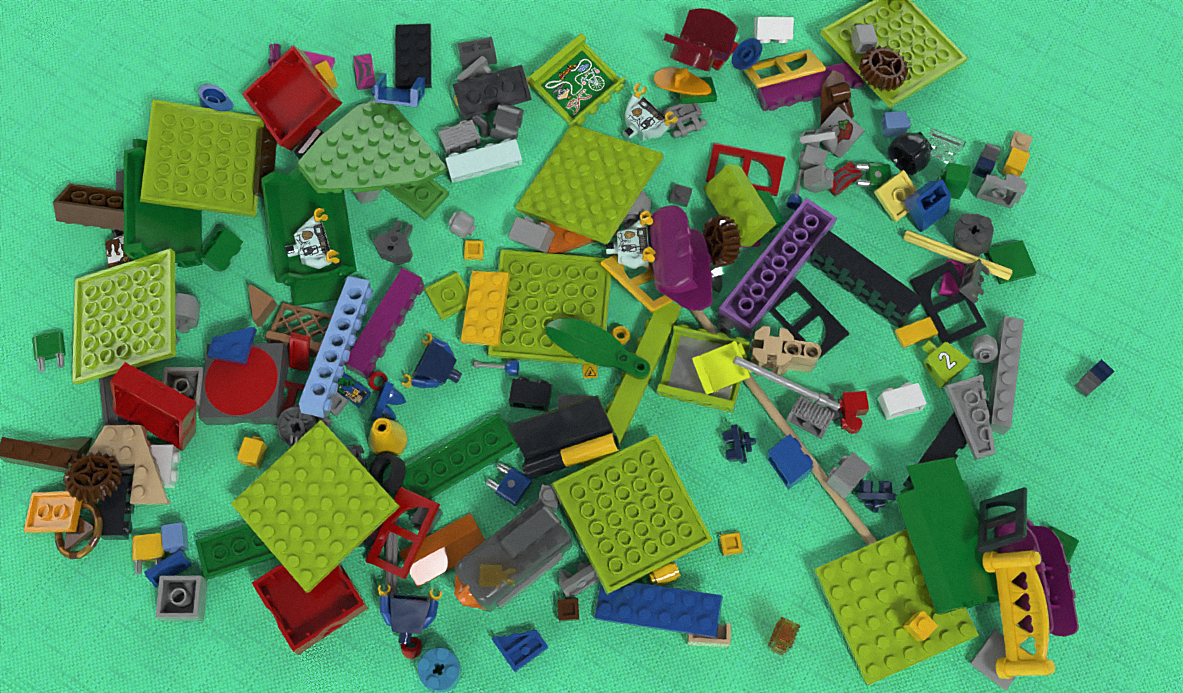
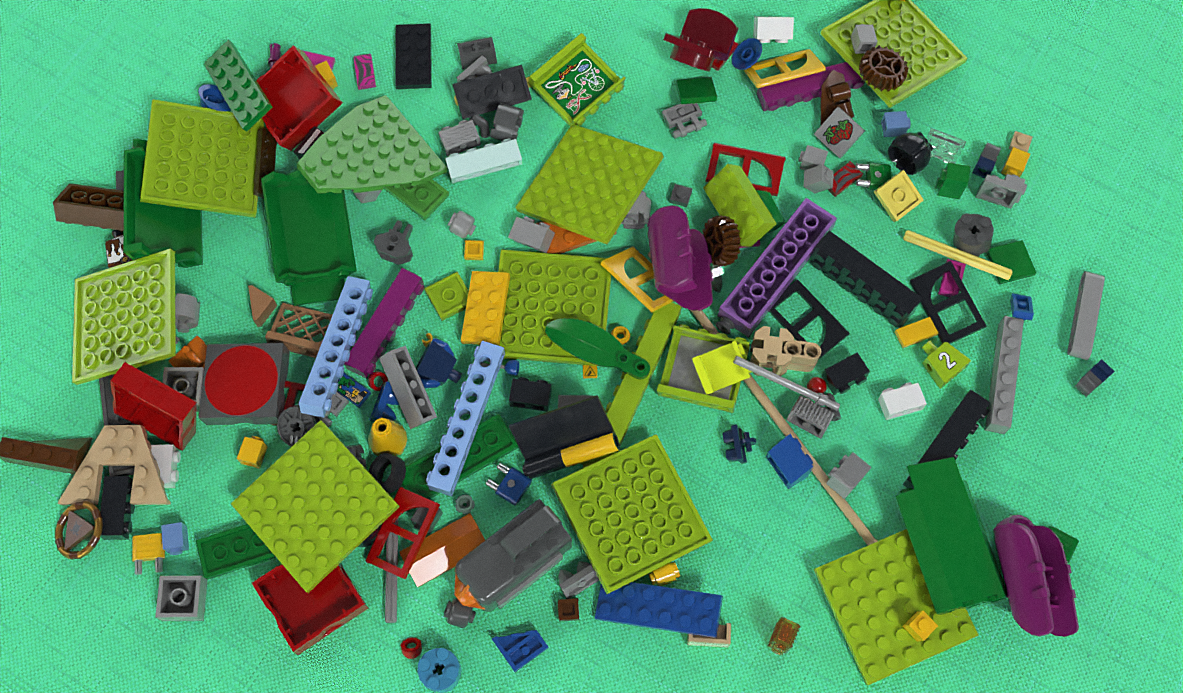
(49, 347): green piece -> none
(52, 513): light orange tile -> none
(97, 472): reddish brown gear -> none
(169, 567): blue tile -> none
(191, 355): none -> orange shield
(220, 250): green brick -> none
(233, 346): blue wing -> none
(238, 85): none -> green plate
(299, 352): red tile -> none
(313, 243): torso -> none
(399, 96): blue panel -> none
(407, 387): none -> light grey brick
(408, 612): dark blue torso -> none
(447, 483): none -> light blue brick
(458, 615): none -> dark grey head
(464, 499): none -> sand green plate
(493, 576): clear yellow plate -> none
(549, 498): light grey brick -> none
(633, 244): torso -> none
(645, 119): torso -> none
(681, 81): light orange shield -> none
(731, 544): yellow tile -> none
(795, 200): blue hinge -> none
(817, 385): none -> red piece
(826, 135): light grey tile -> none
(845, 374): none -> black brick
(853, 405): red brick -> none
(884, 493): dark blue hips -> none
(928, 204): blue slope -> none
(970, 407): light grey wing -> none
(972, 281): dark grey hinge -> none
(985, 349): light grey head -> none
(987, 656): light grey slope -> none
(1015, 499): black window -> none
(1018, 660): yellow piece -> none
(1021, 307): none -> blue plate
(1086, 315): none -> light grey beam

